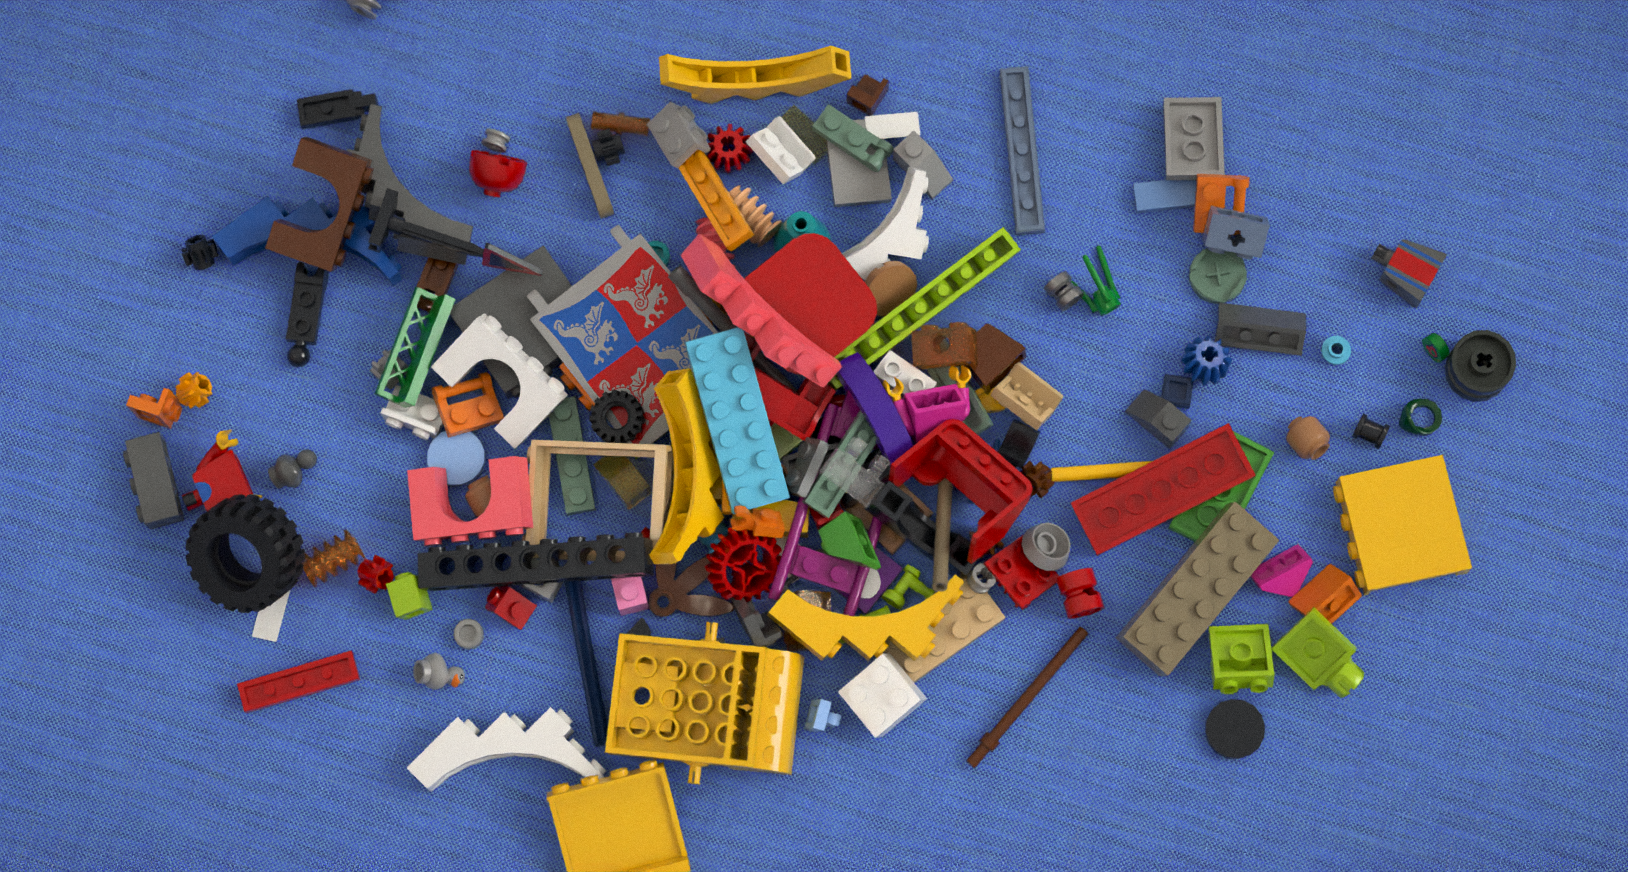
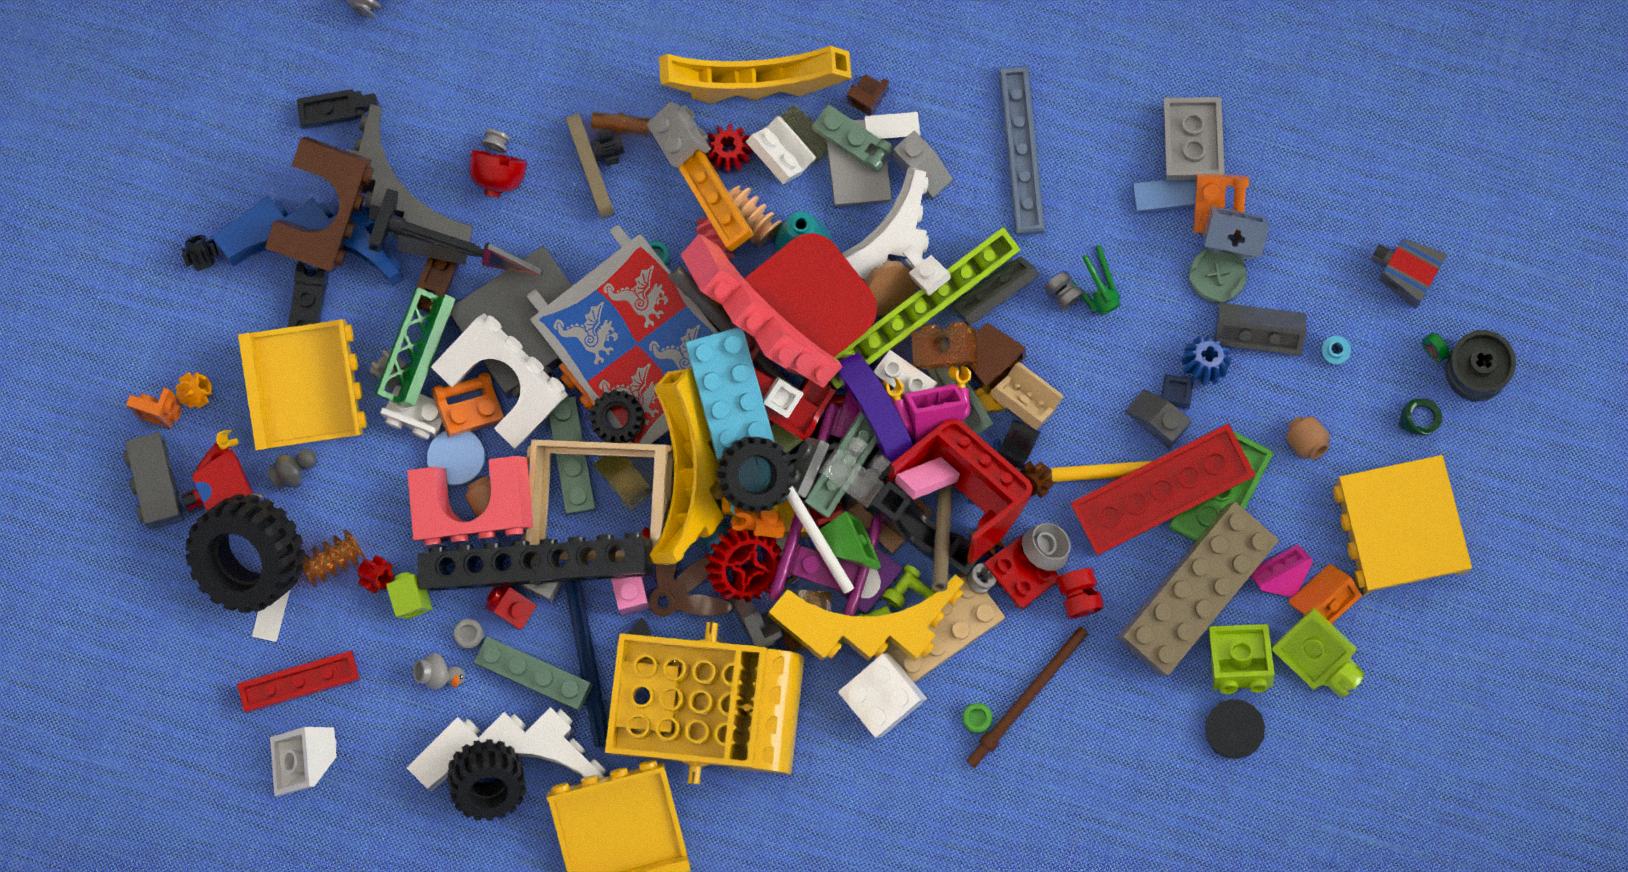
(301, 758): none -> white slope
(302, 384): none -> yellow panel
(488, 798): none -> black tyre
(533, 673): none -> sand green plate
(779, 481): none -> black tyre
(782, 397): none -> white tile
(819, 541): none -> white bar
(819, 716): light blue tile -> none
(926, 273): none -> white plate
(927, 478): none -> bright pink tile
(977, 718): none -> bright green tile
(995, 290): none -> dark grey plate
(1370, 431): black bush -> none

